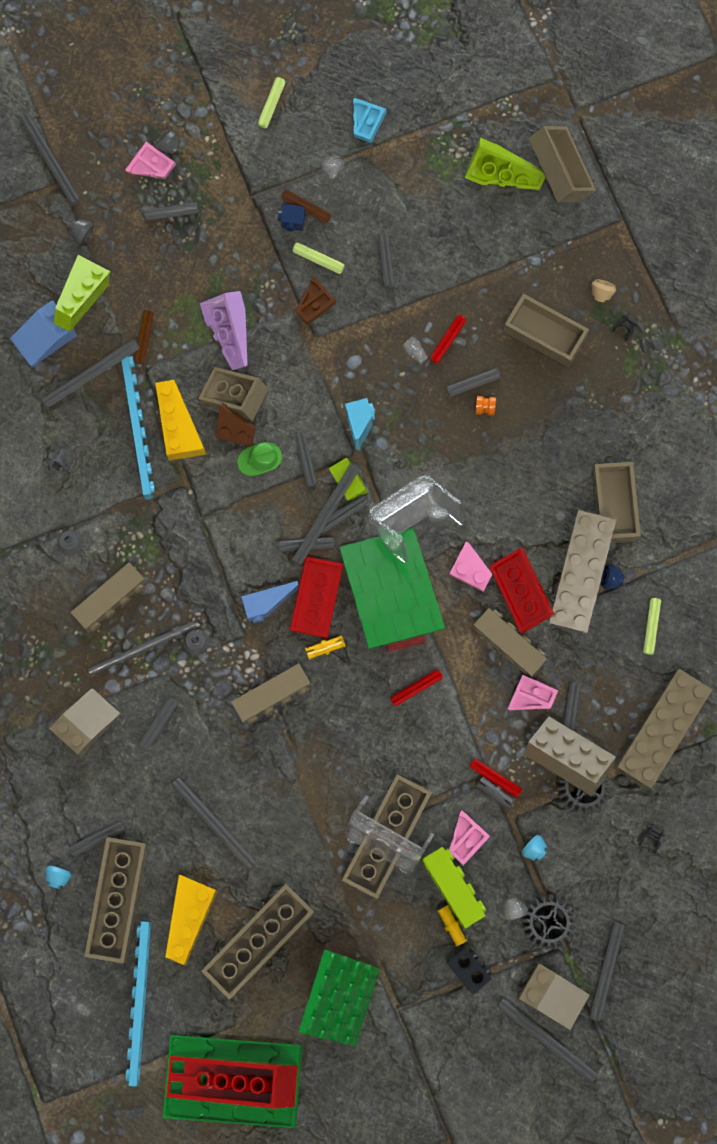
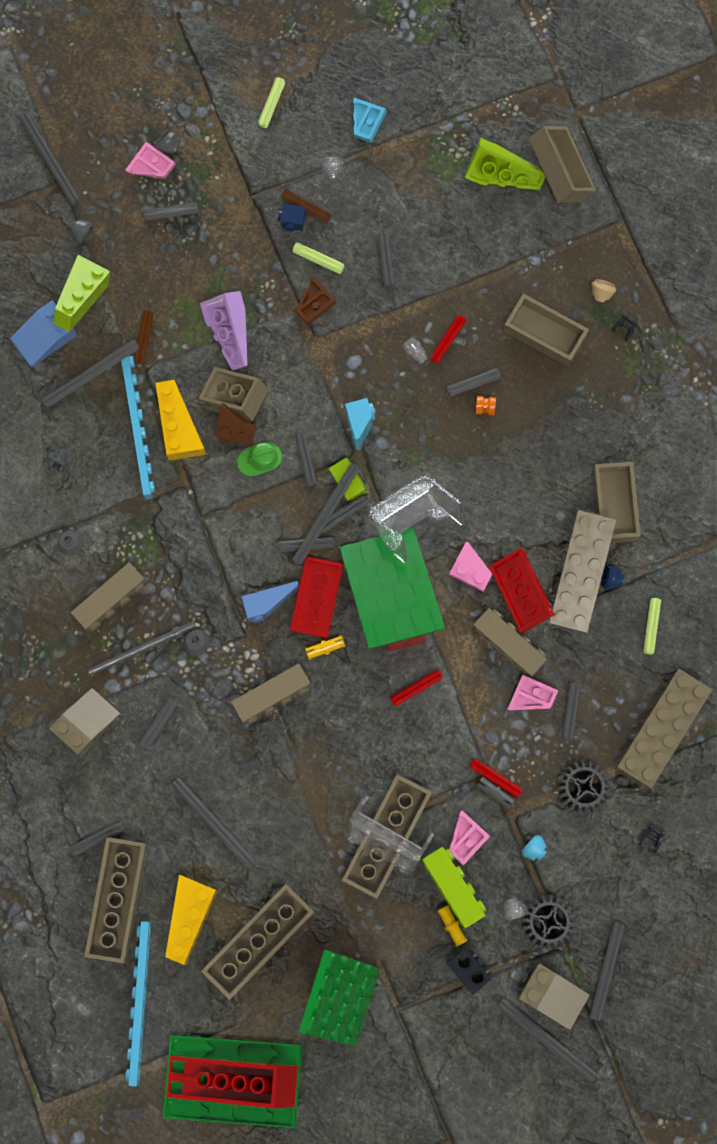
(57, 876): medium azure cone -> none
(570, 756): dark tan piece -> none

